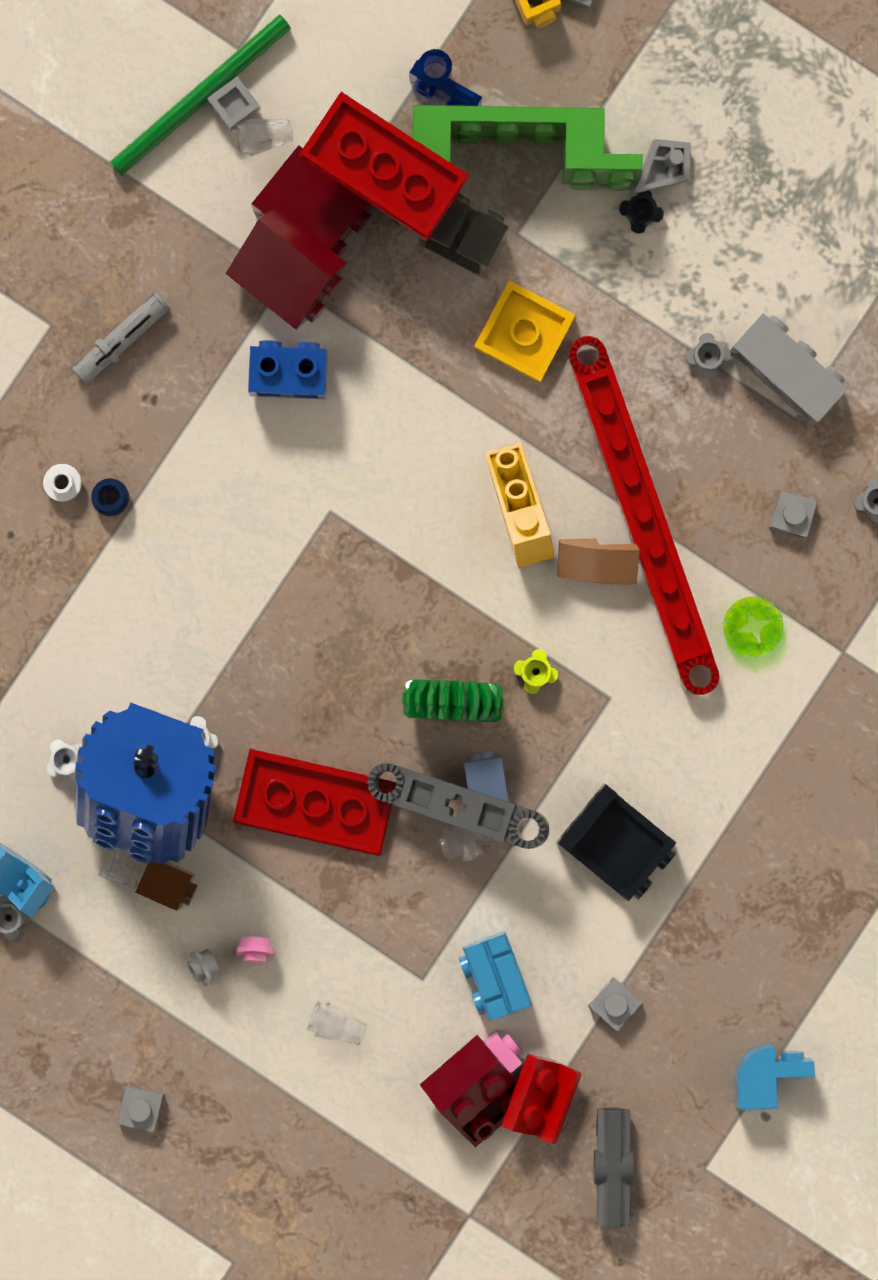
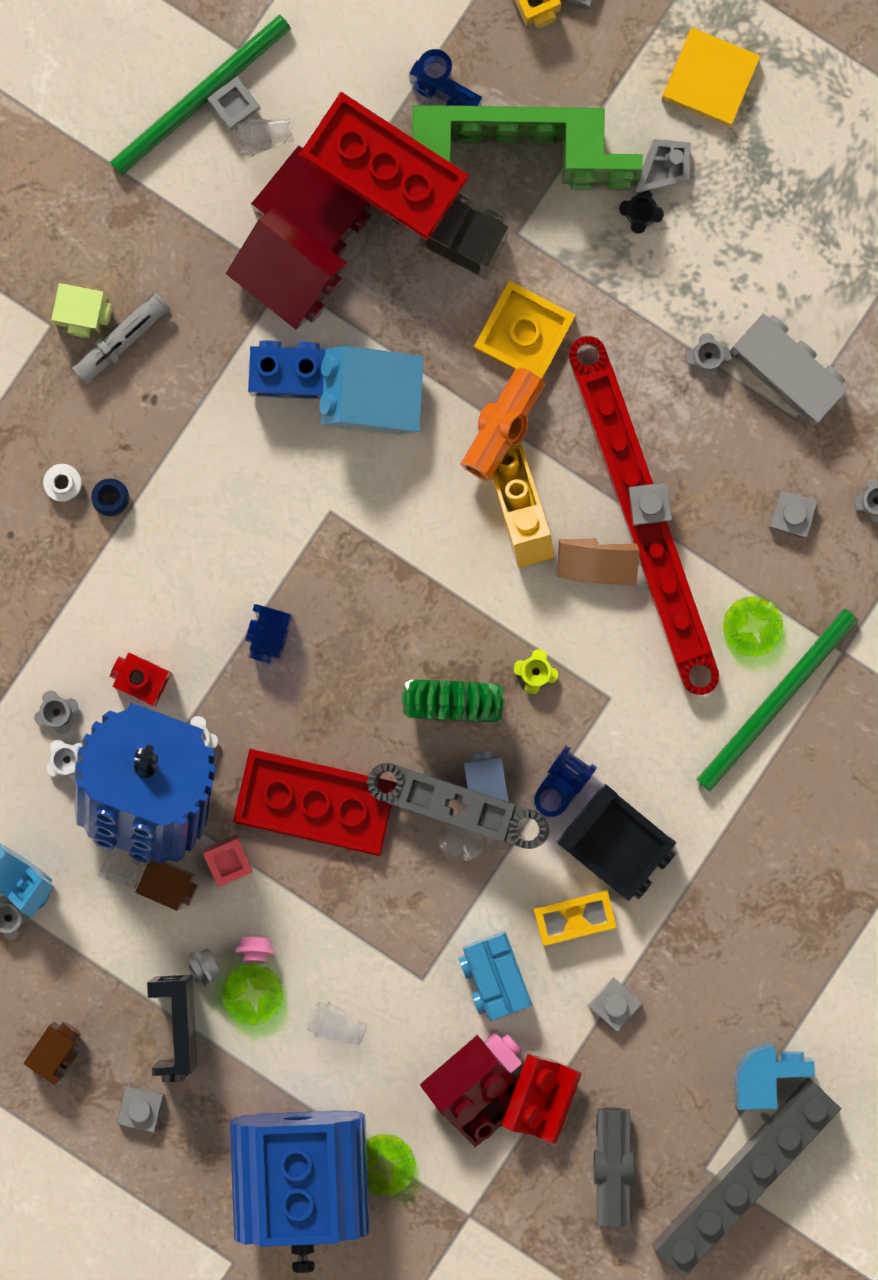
(53, 701): none -> light grey plate
(54, 1051): none -> reddish brown brick
(81, 310): none -> yellowish green brick
(154, 678): none -> red brick
(183, 1019): none -> black panel
(227, 860): none -> coral plate
(261, 978): none -> clear neon green gear
(268, 633): none -> clear blue brick
(299, 1180): none -> blue piece
(371, 390): none -> dark azure brick
(401, 1173): none -> clear neon green gear
(503, 424): none -> orange piece
(563, 781): none -> clear blue piece
(575, 917): none -> yellow piece
(650, 504): none -> light grey plate
(710, 77): none -> yellow tile
(745, 1177): none -> dark grey brick
(777, 700): none -> green piece

